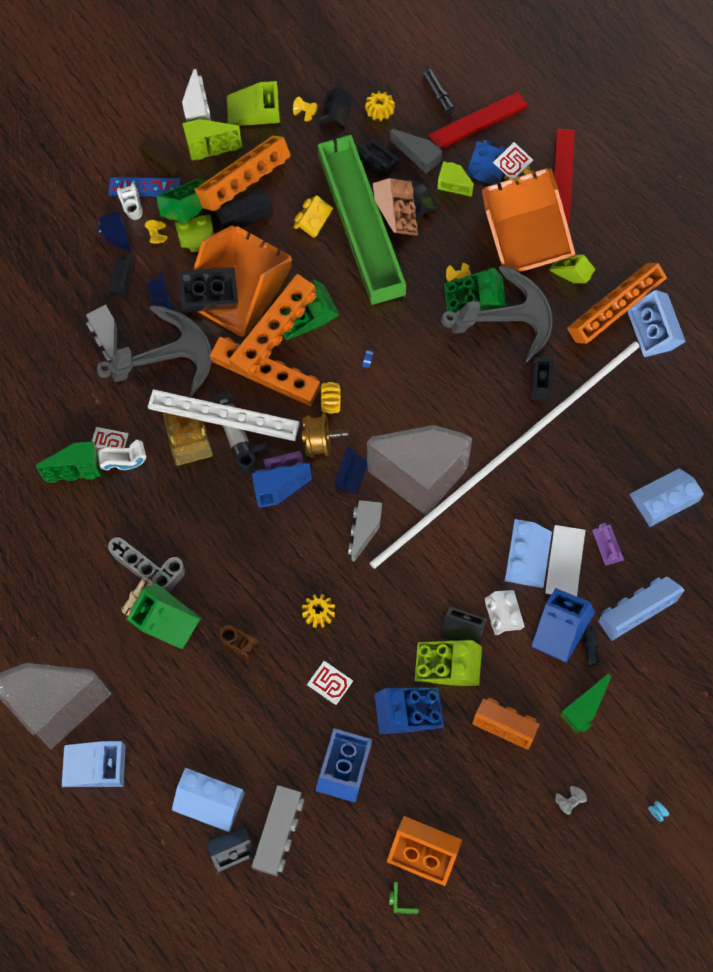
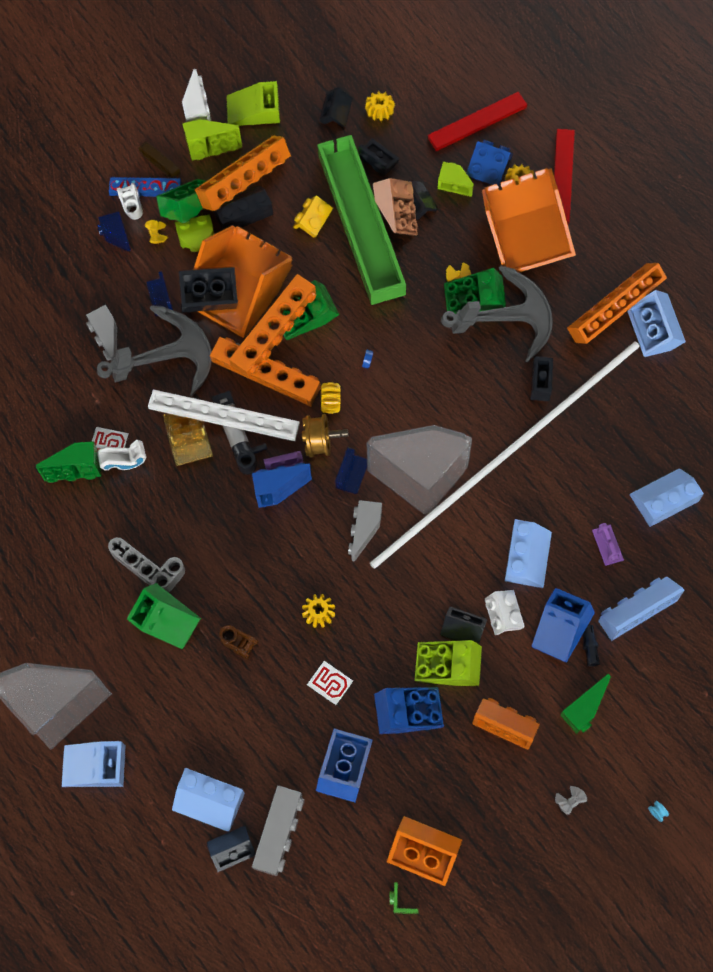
(122, 276): black panel -> none
(134, 595): tan pin -> none
(300, 105): yellow piece -> none
(419, 150): dark grey slope -> none
(441, 96): black pin -> none
(513, 161): white sticker -> none
(565, 560): white sticker -> none
(574, 269): lime slope -> none

